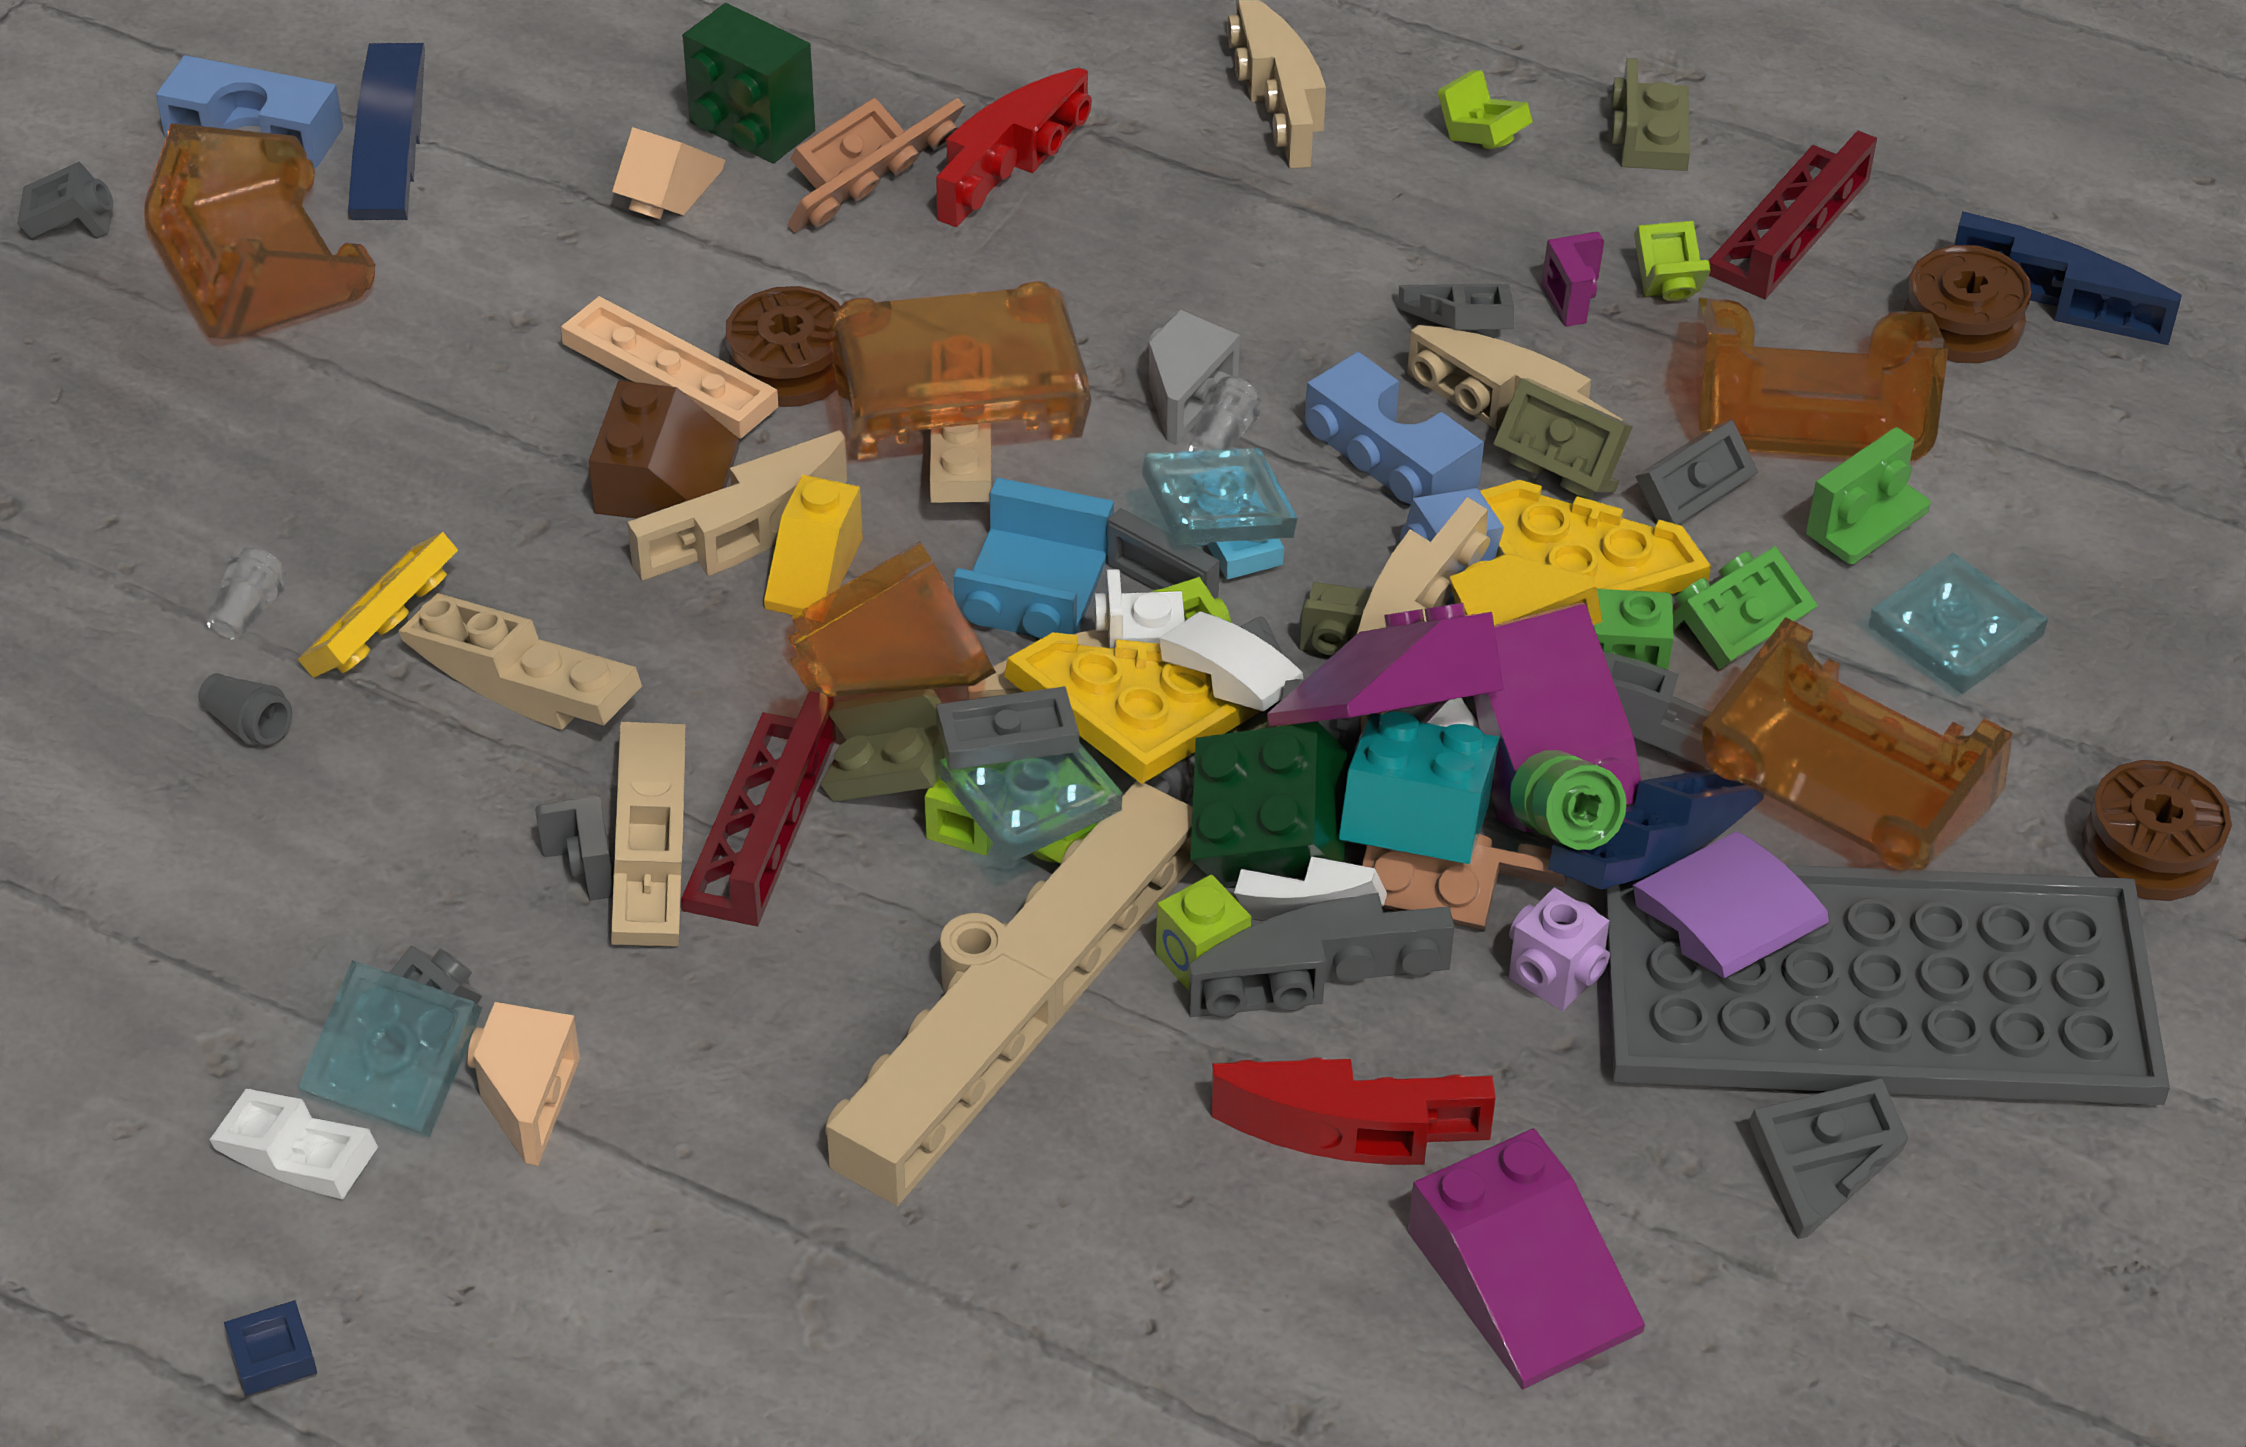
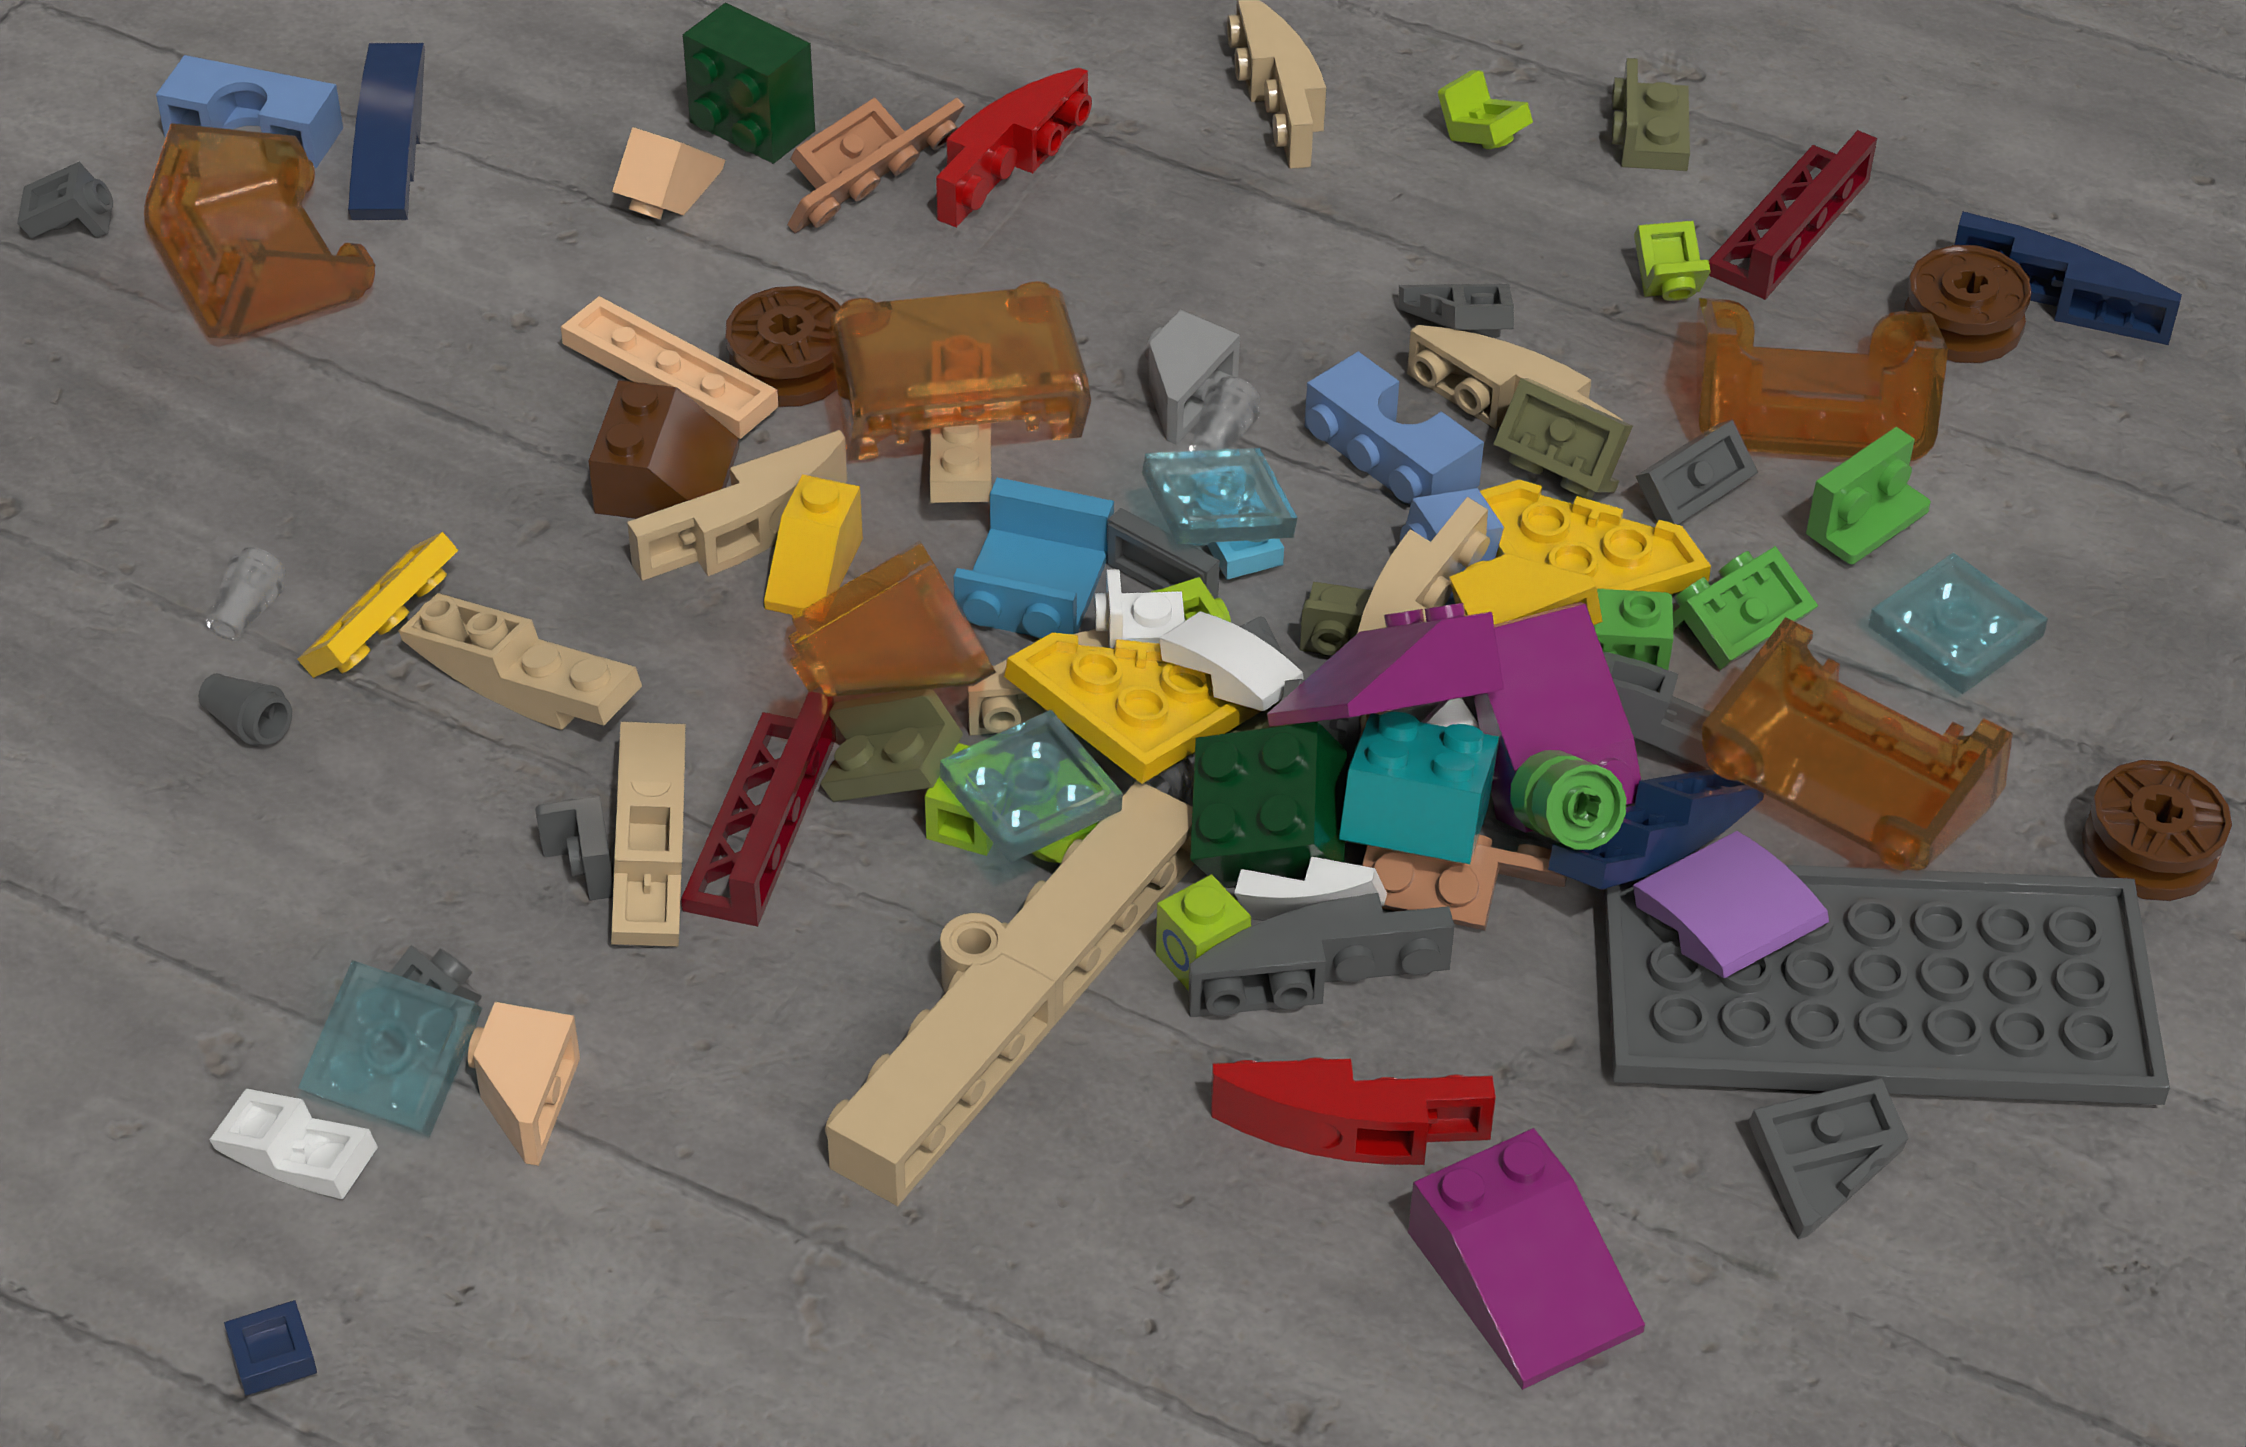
(1007, 728): dark grey plate -> none
(1558, 948): lavender brick -> none
(1572, 273): magenta bracket -> none

